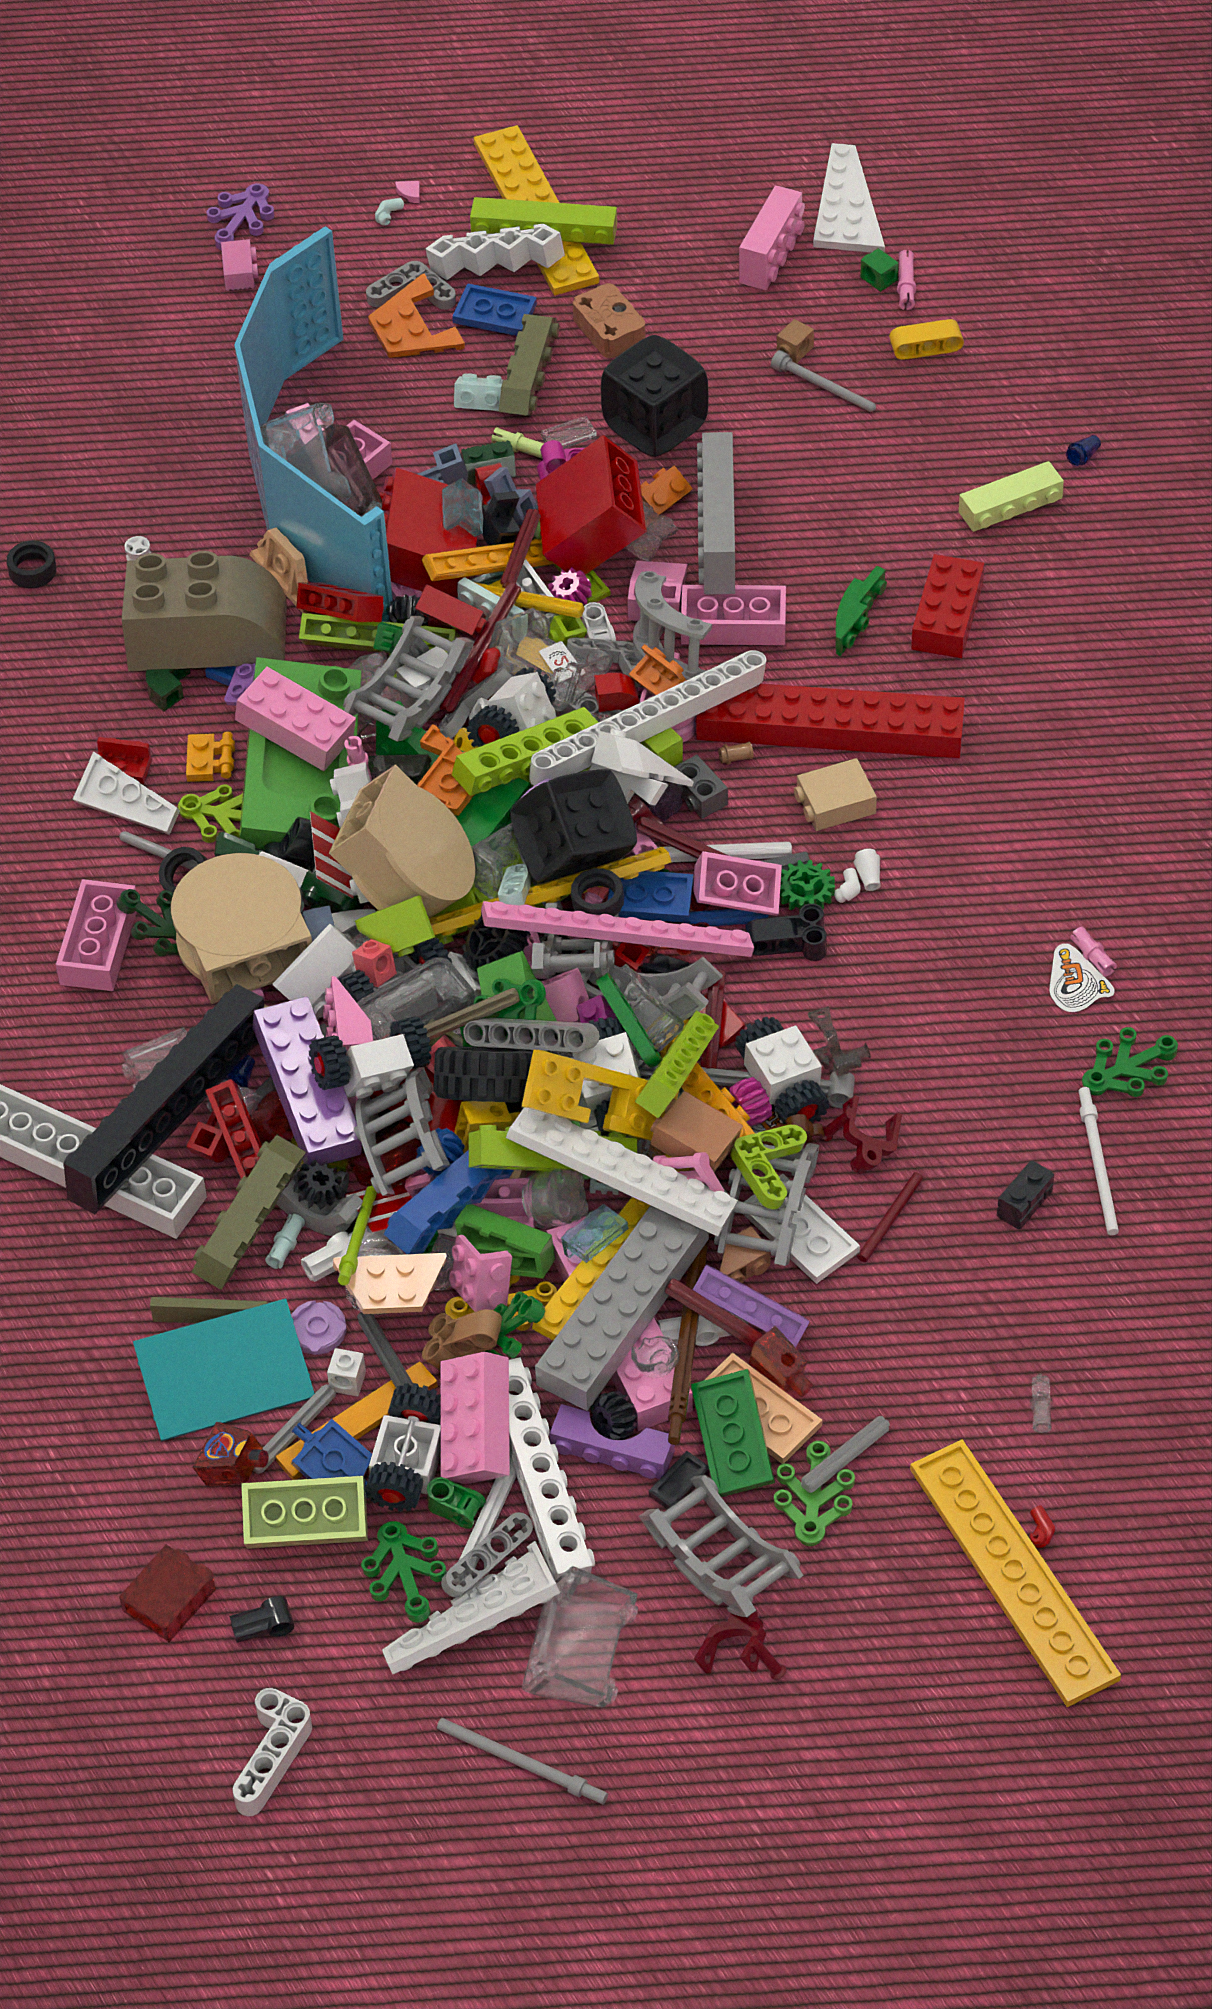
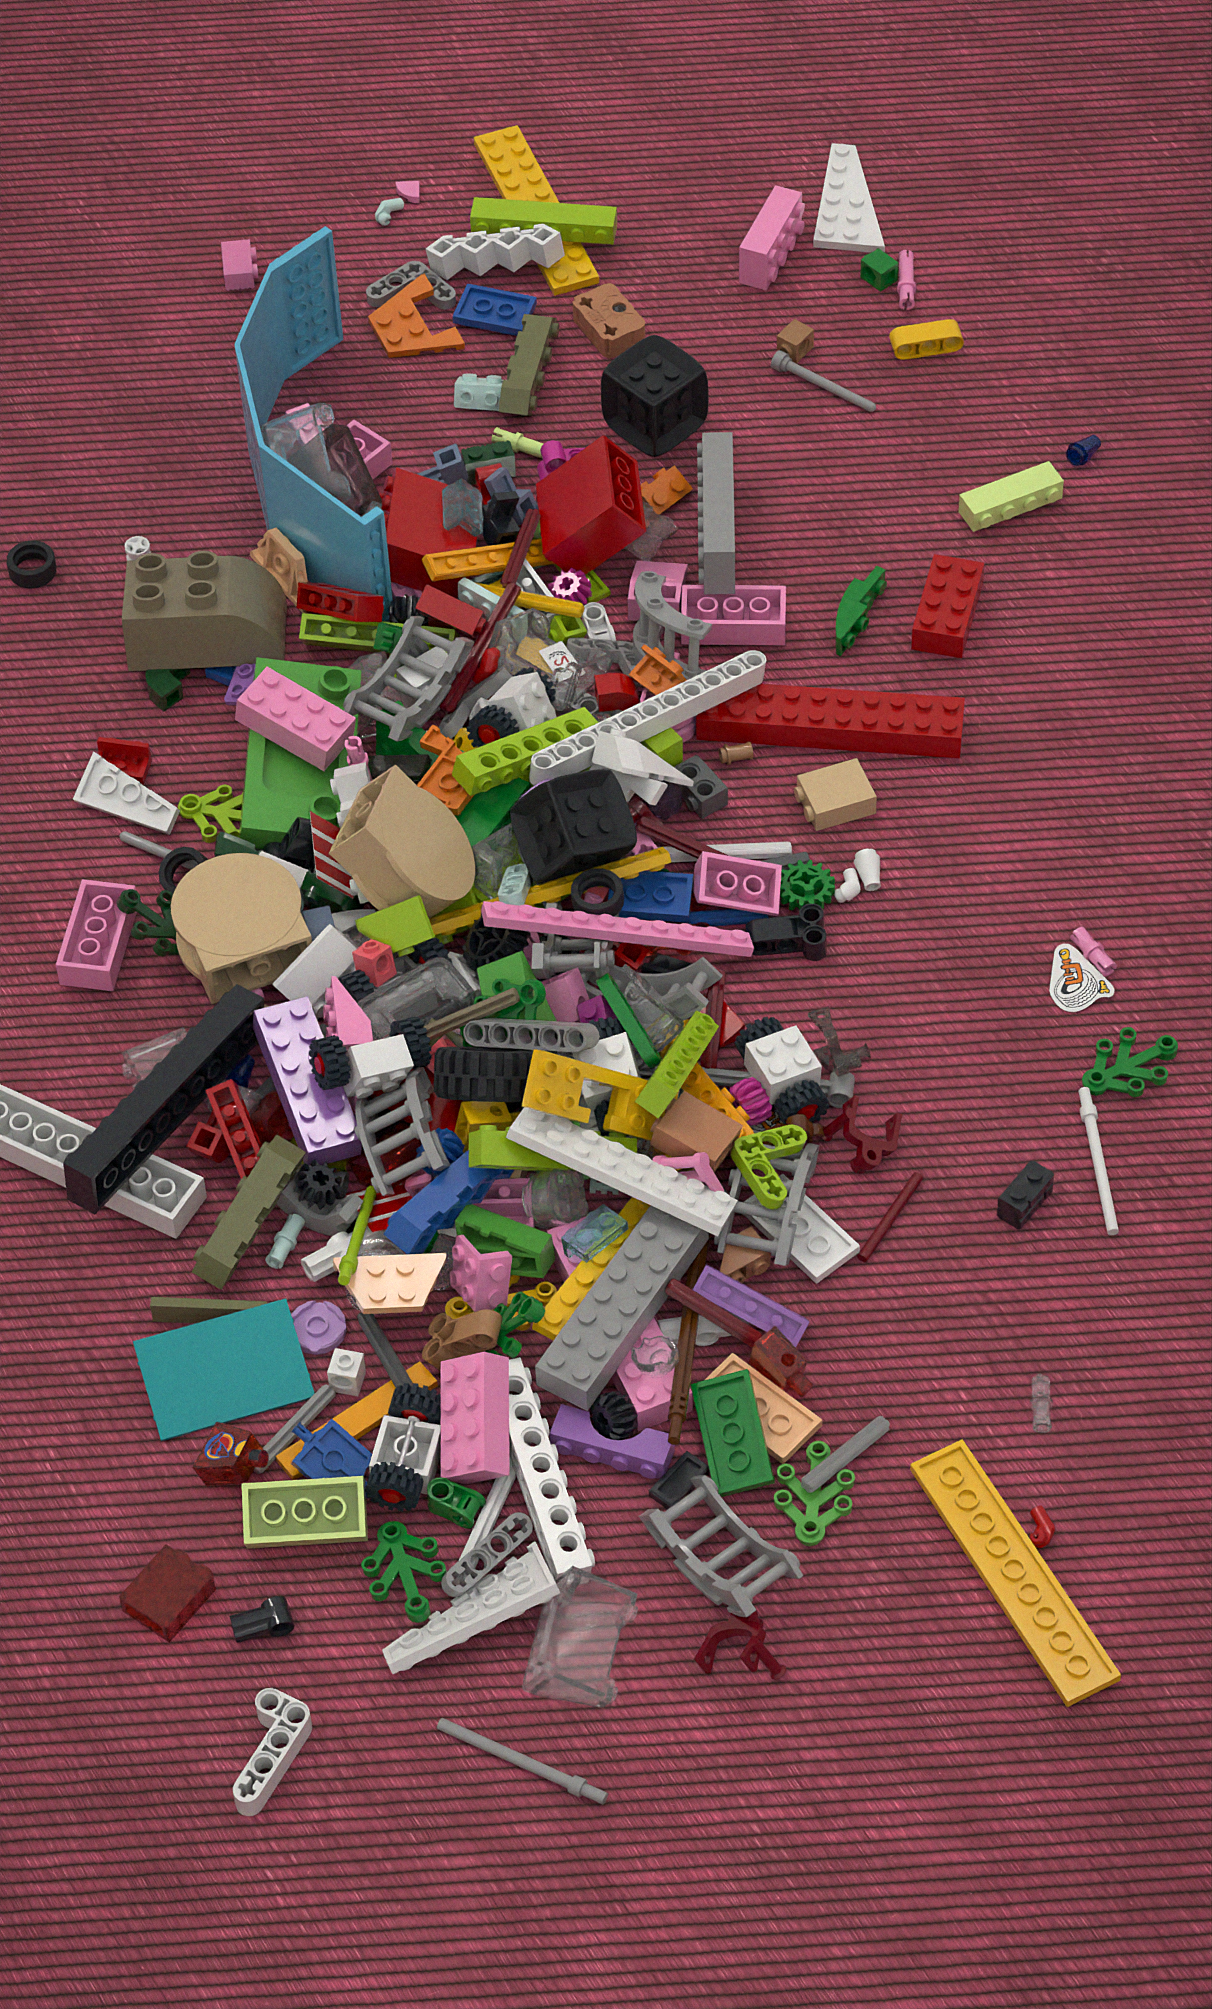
(201, 755): light orange plate -> none
(254, 195): medium lavender plant -> none
(570, 432): clear tile -> none

